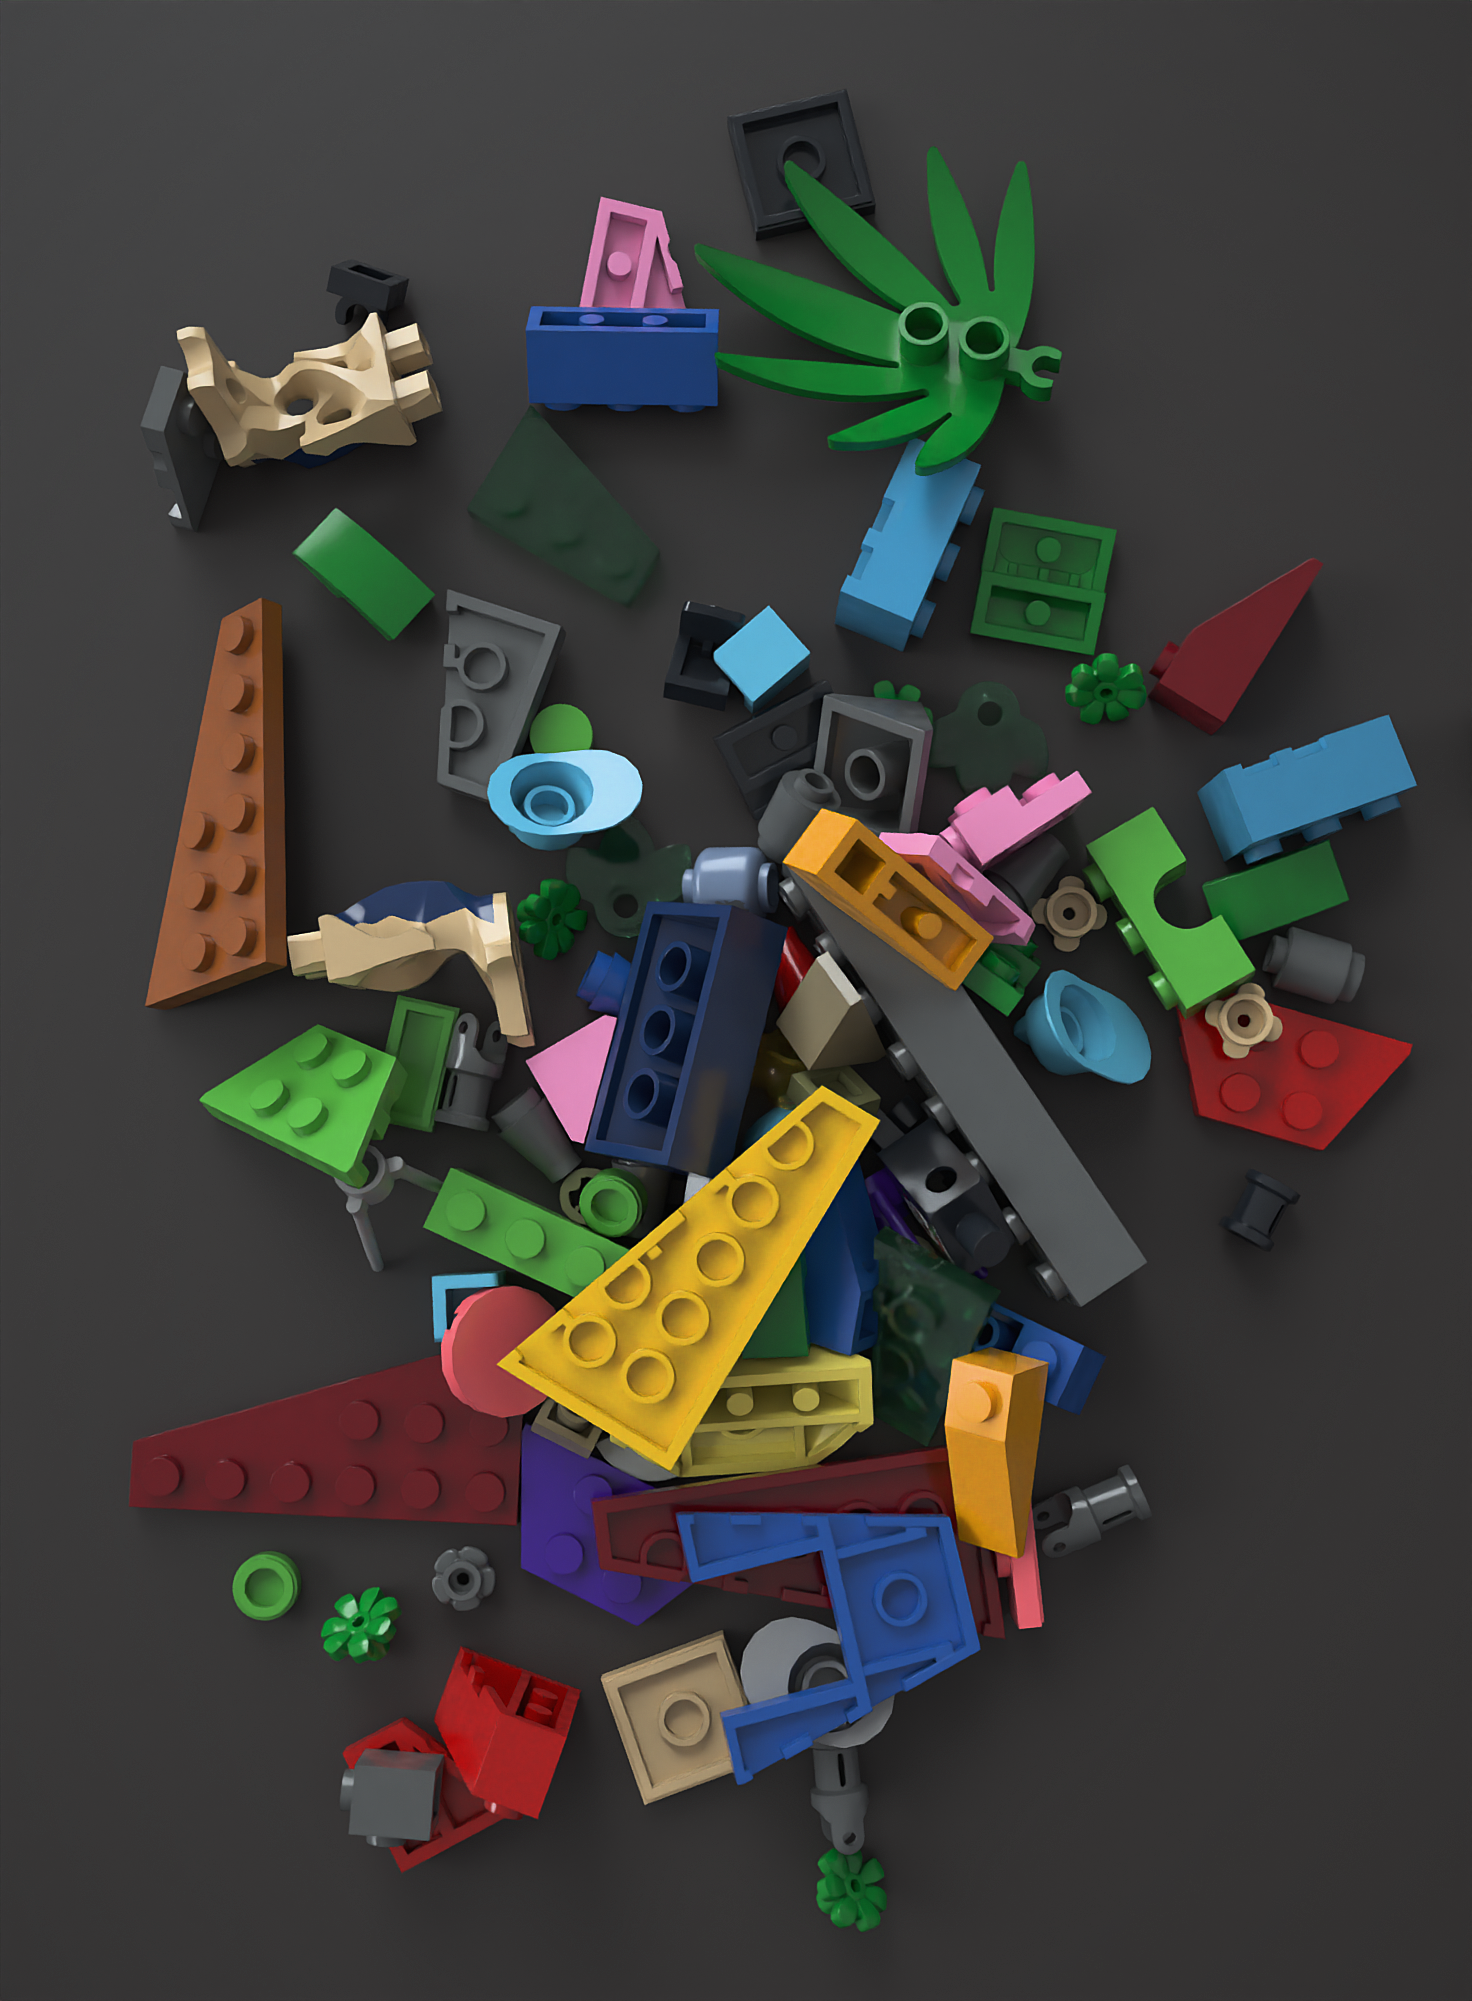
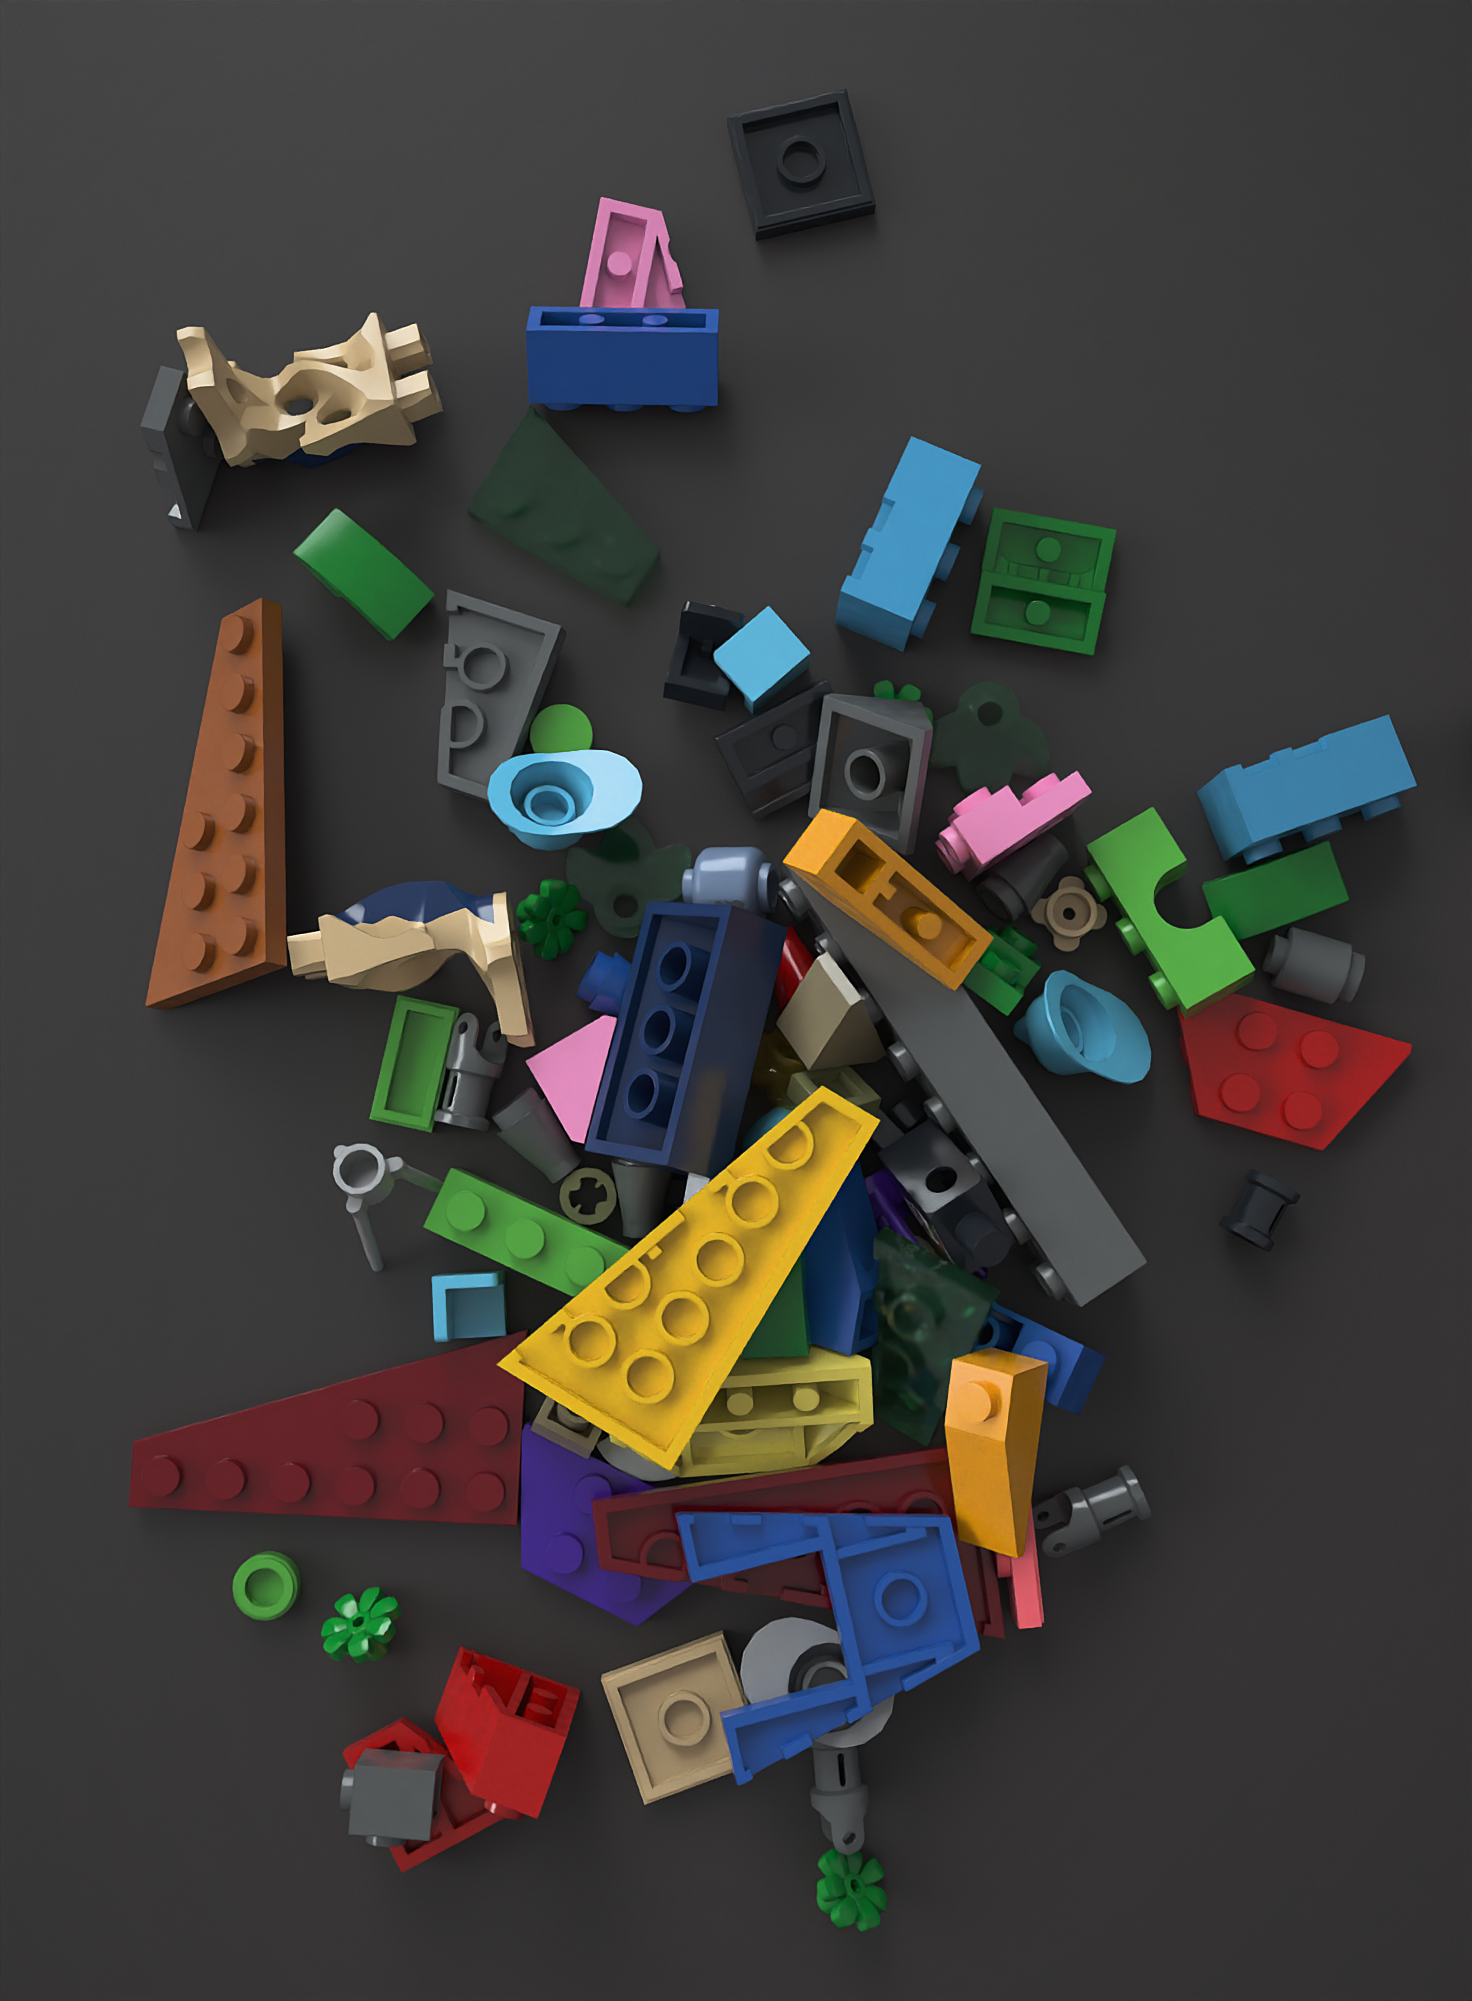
(315, 1100): bright green wing -> none
(366, 286): black tile -> none
(469, 1561): dark grey plate -> none
(483, 1334): coral tile -> none
(613, 1202): bright green tile -> none
(793, 809): dark grey brick -> none
(933, 348): green plant -> none
(963, 886): bright pink wing -> none
(1106, 689): green plant -> none
(1220, 657): dark red slope -> none
(1247, 1002): tan plate -> none

